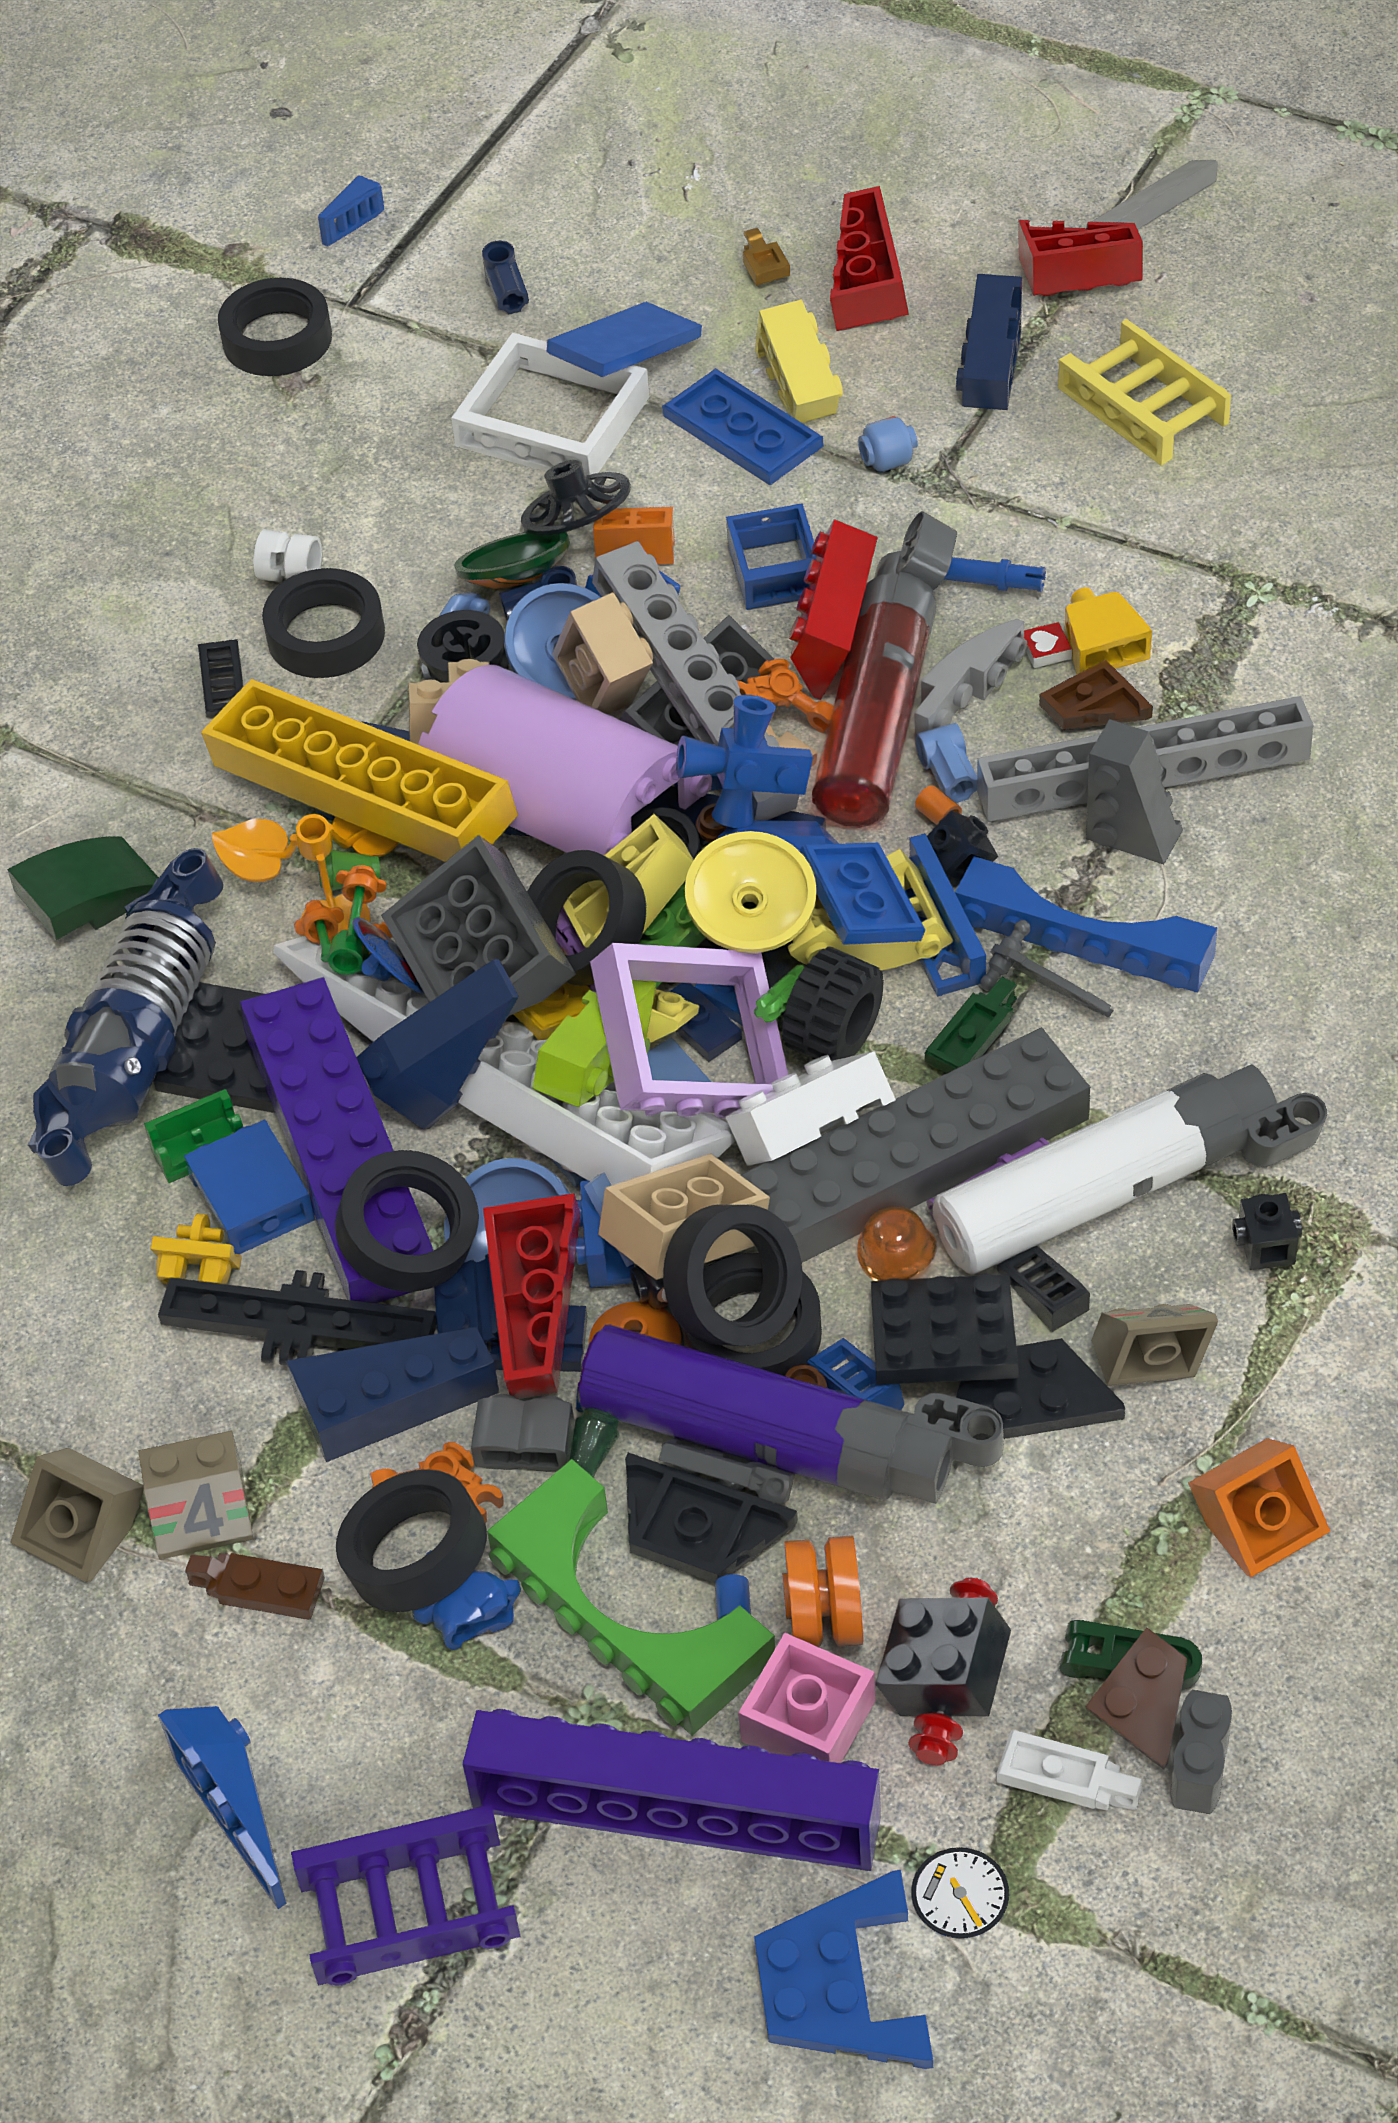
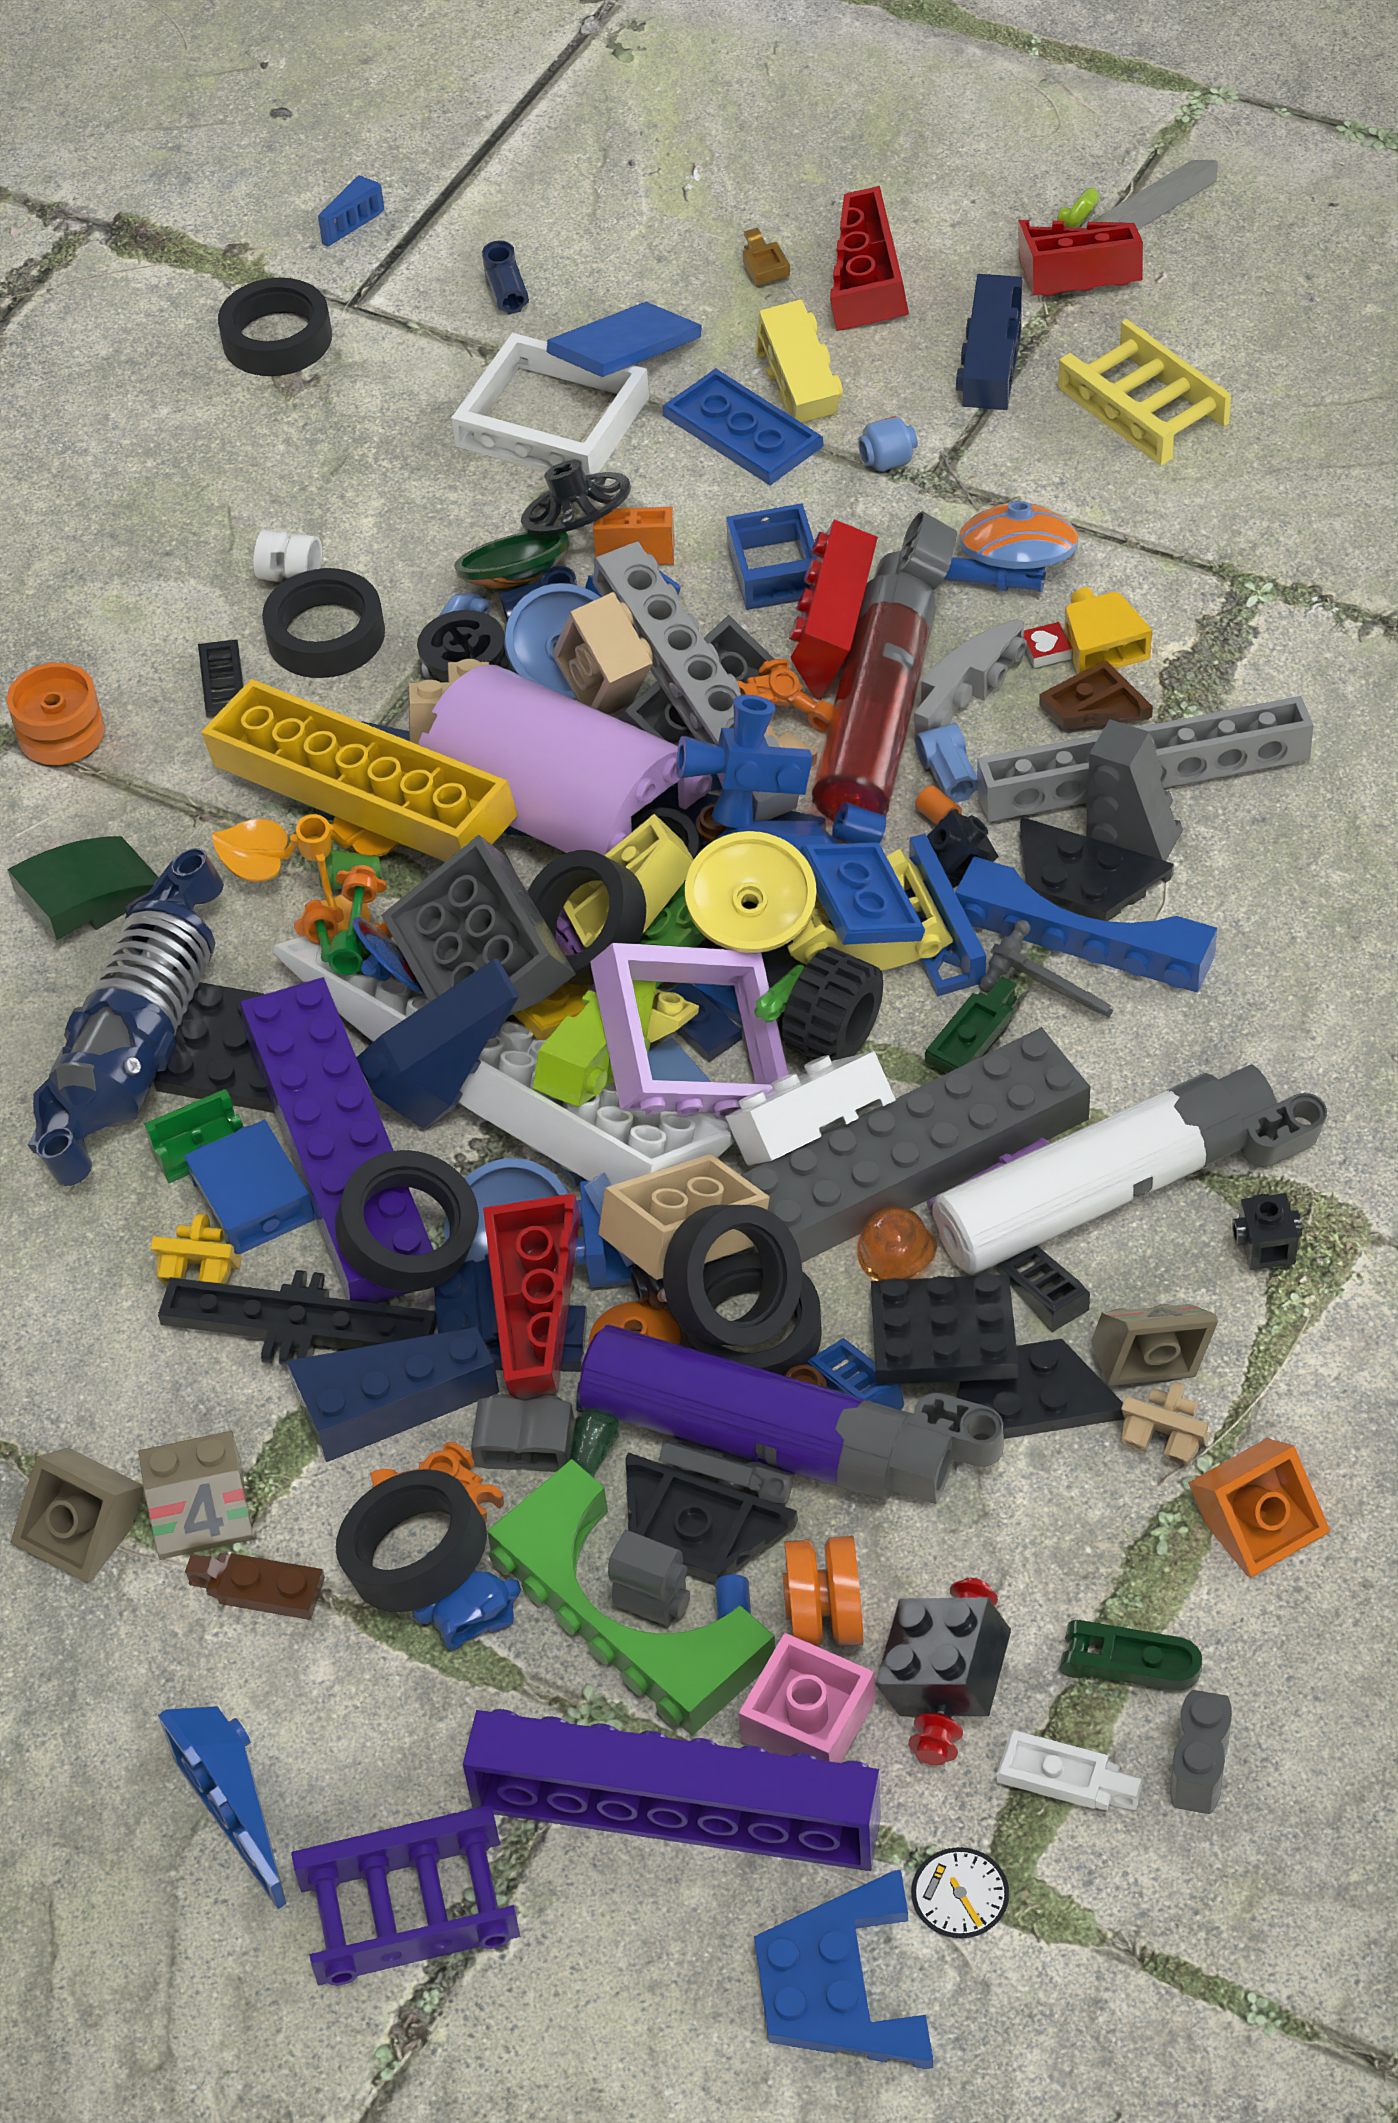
(55, 713): none -> orange wheel
(648, 1578): none -> dark grey brick
(858, 825): none -> blue gear
(1018, 536): none -> dish
(1080, 210): none -> lime arm
(1085, 872): none -> black wing
(1143, 1696): reddish brown wing -> none
(1184, 1432): none -> tan hips

